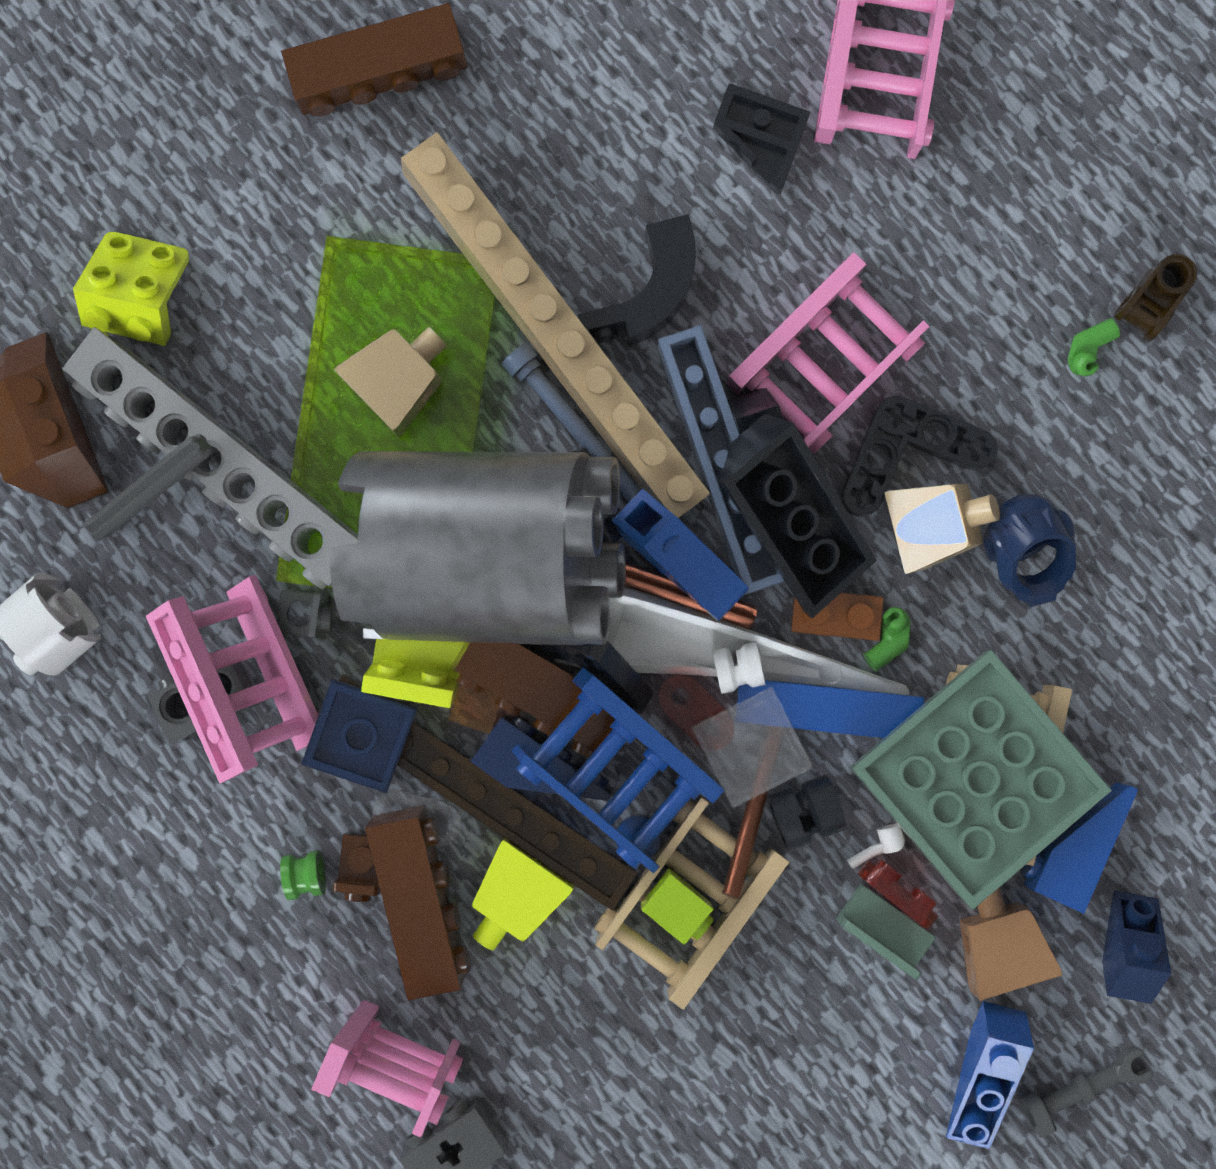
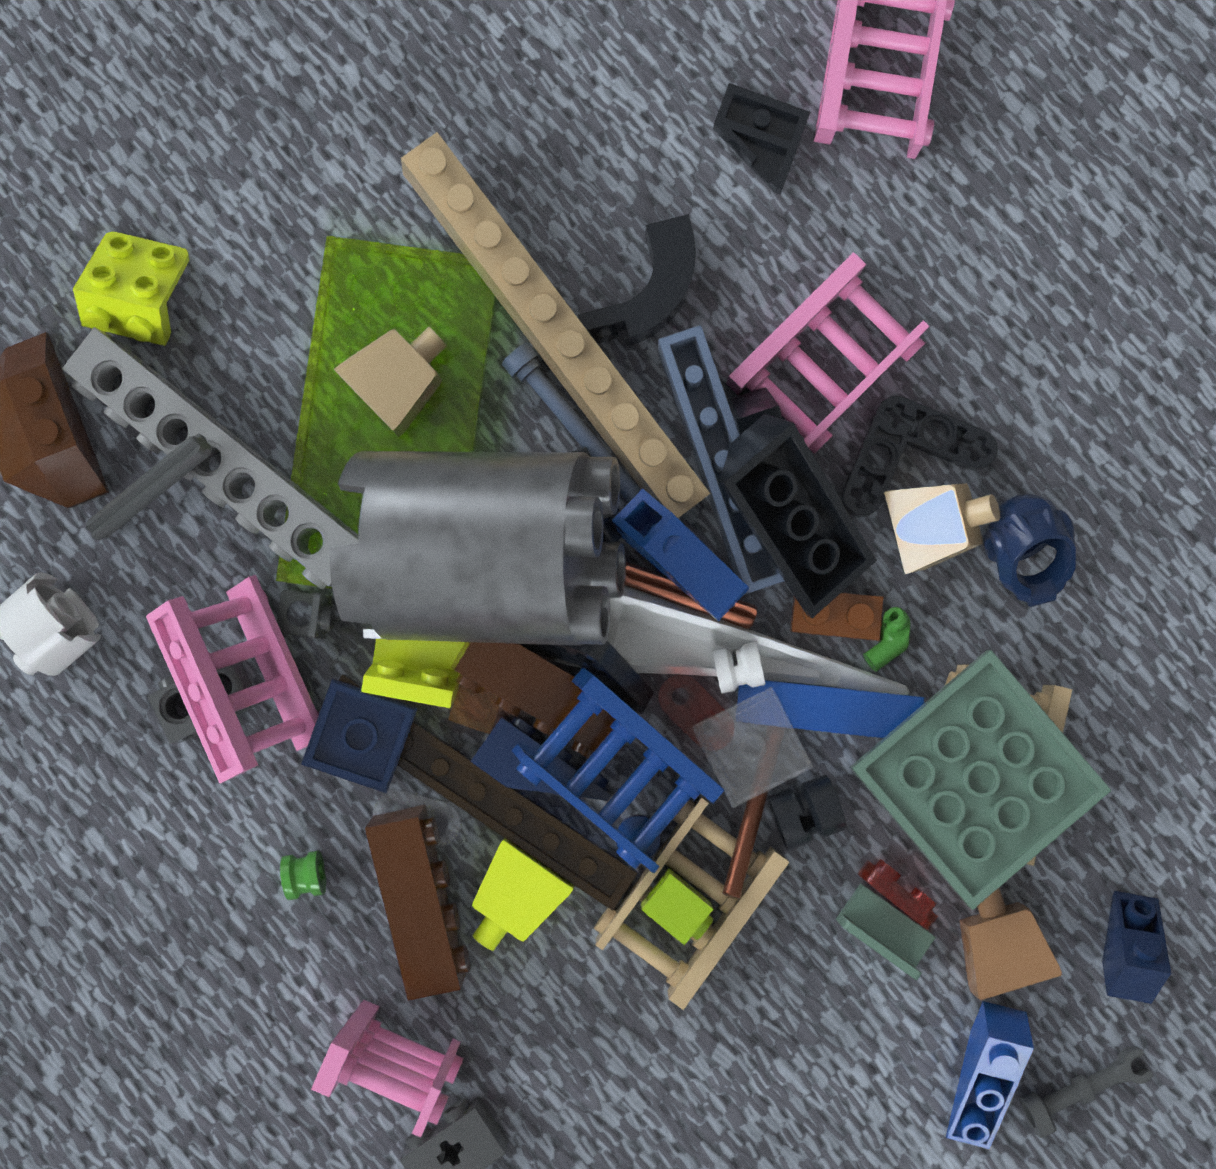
(356, 870): reddish brown bracket -> none
(375, 60): reddish brown brick -> none
(891, 841): white hand -> none
(1076, 858): blue slope -> none
(1085, 346): bright green arm -> none
(1152, 300): dark brown piece -> none

